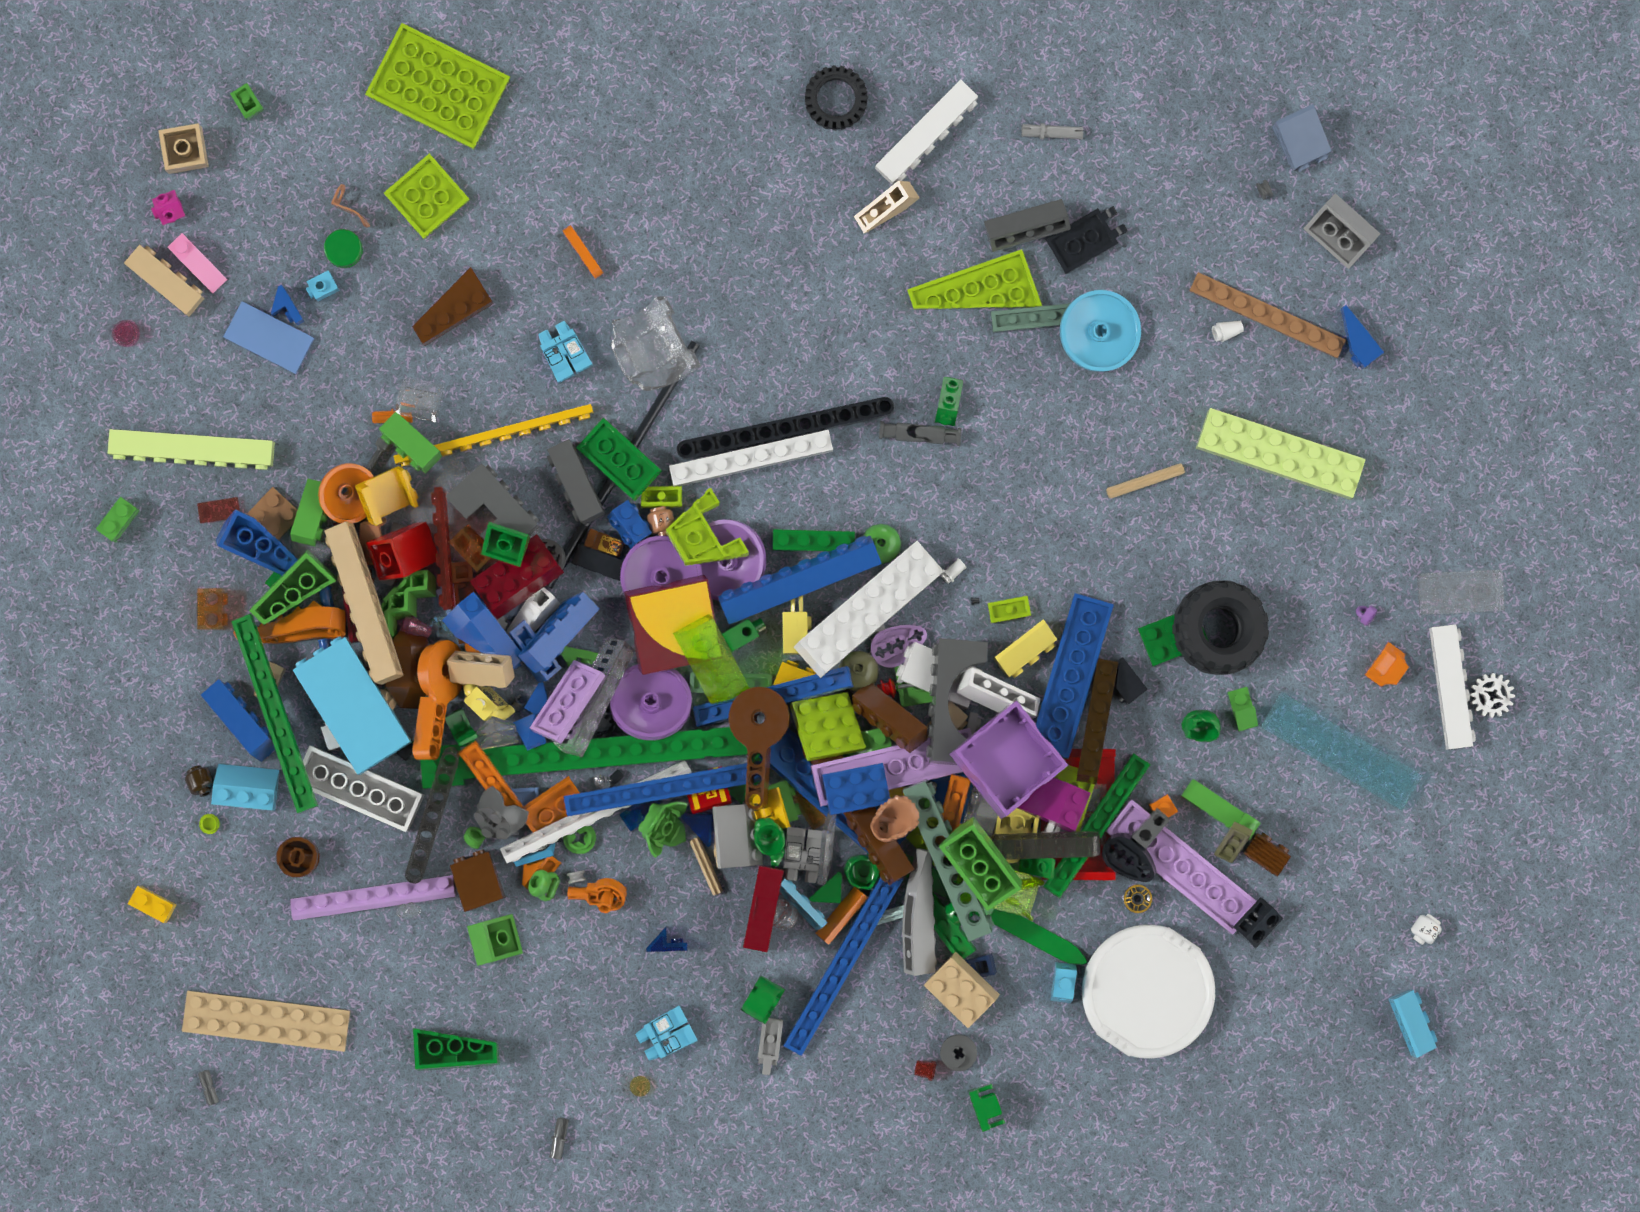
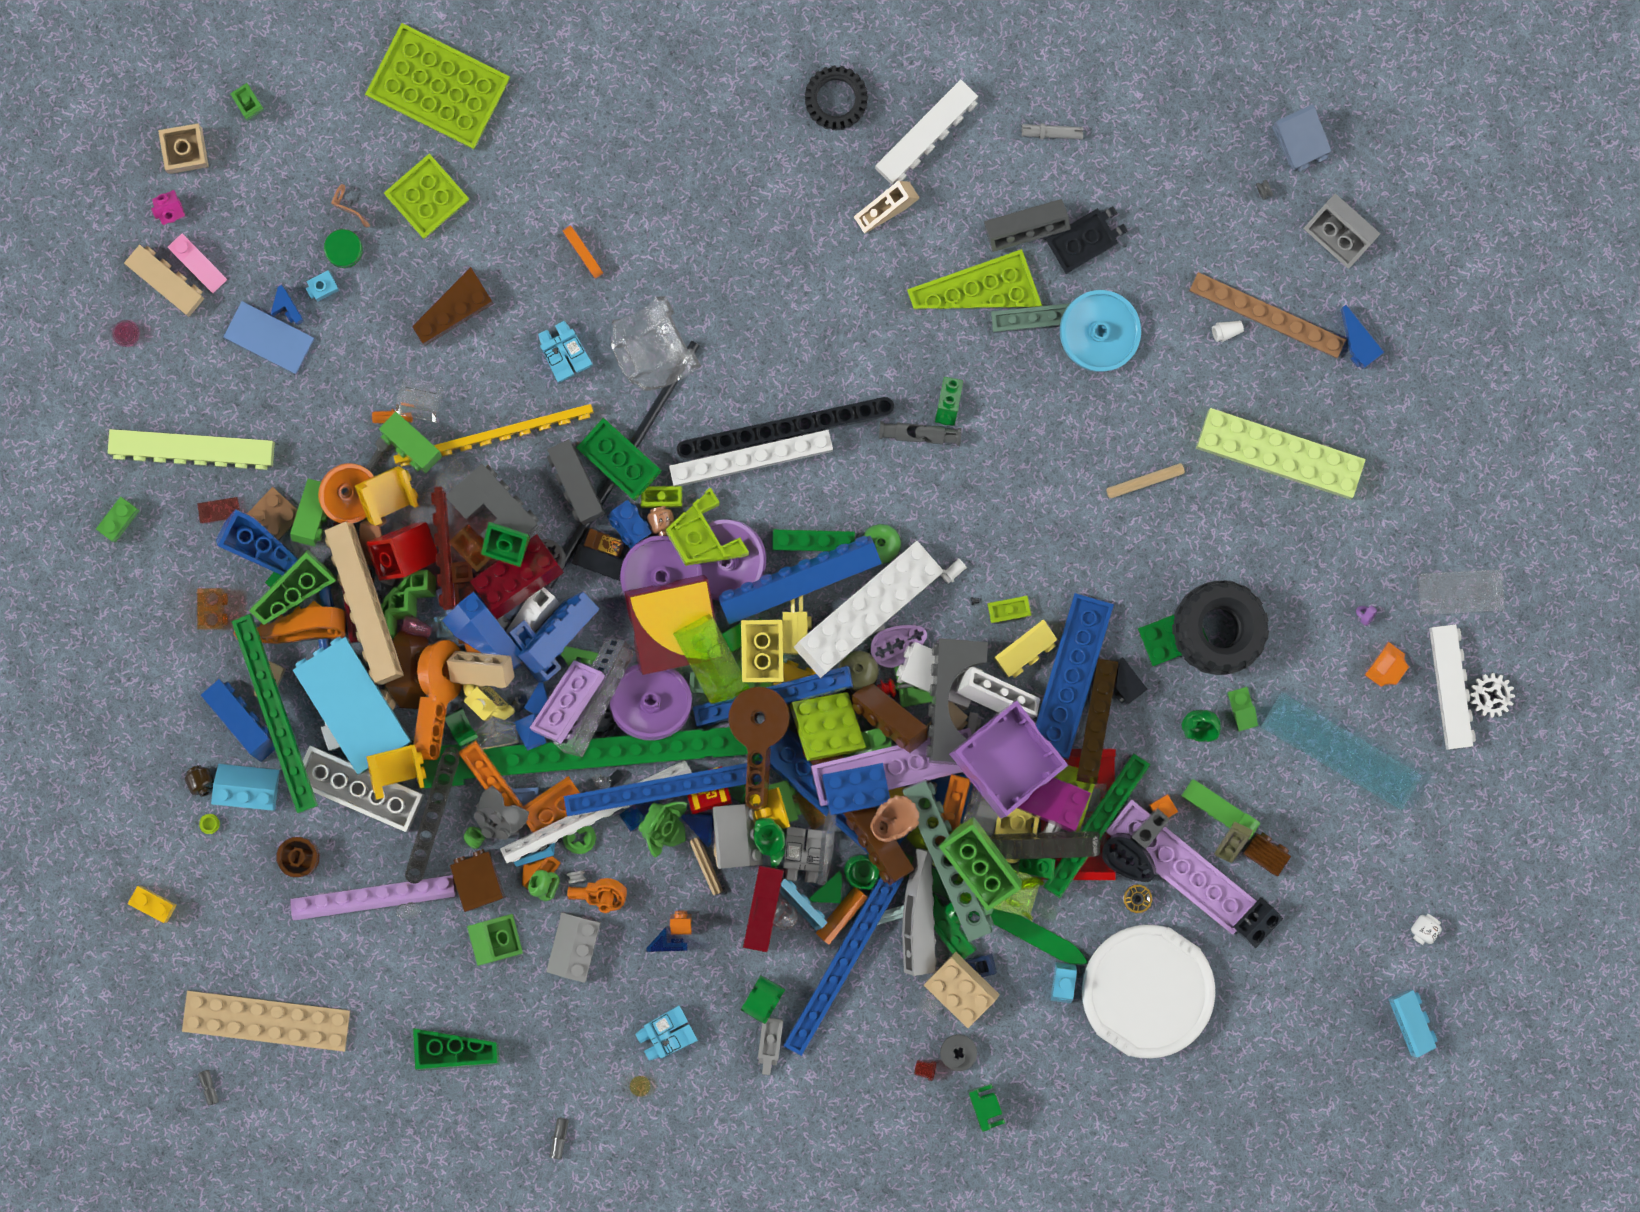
(395, 767): none -> yellow panel
(573, 947): none -> light grey slope
(681, 923): none -> orange plate
(762, 651): none -> light yellow slope

